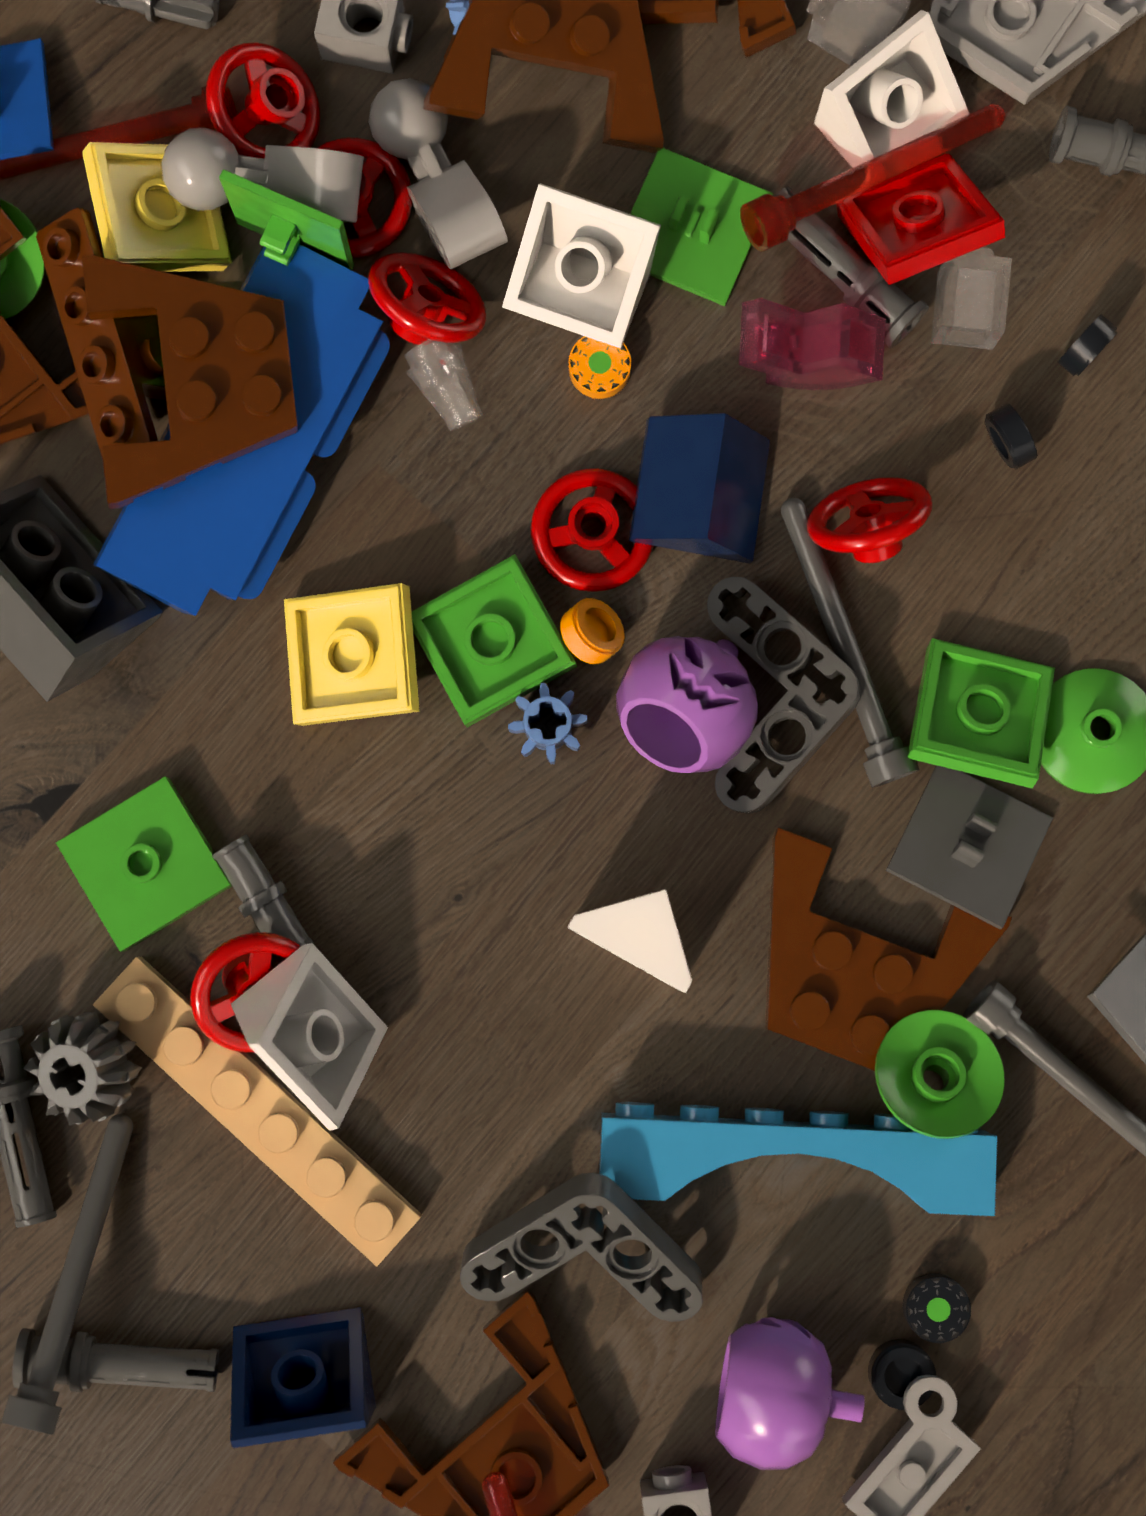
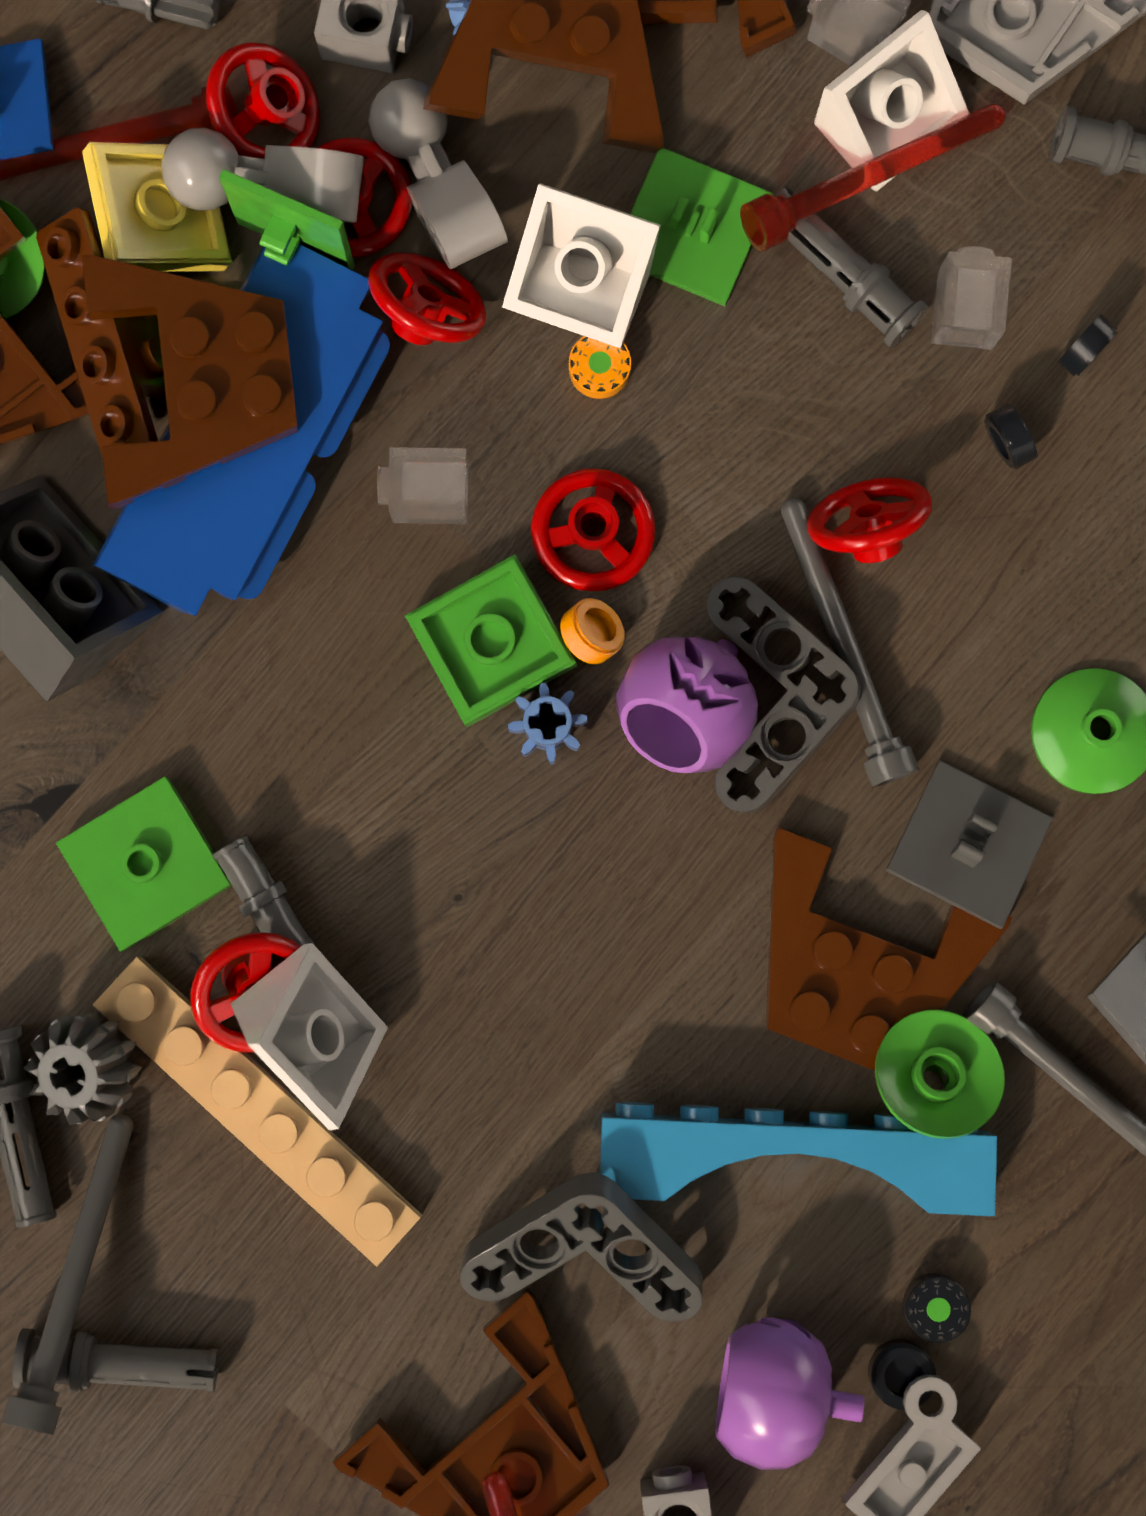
(300, 1378): dark blue slope -> none
(351, 655): light yellow plate -> none
(425, 485): none -> clear brick
(445, 381): clear cone -> none
(641, 934): white slope -> none
(700, 486): dark blue slope -> none
(812, 349): clear pink brick -> none
(921, 219): red tile -> none
(981, 713): bright green plate -> none

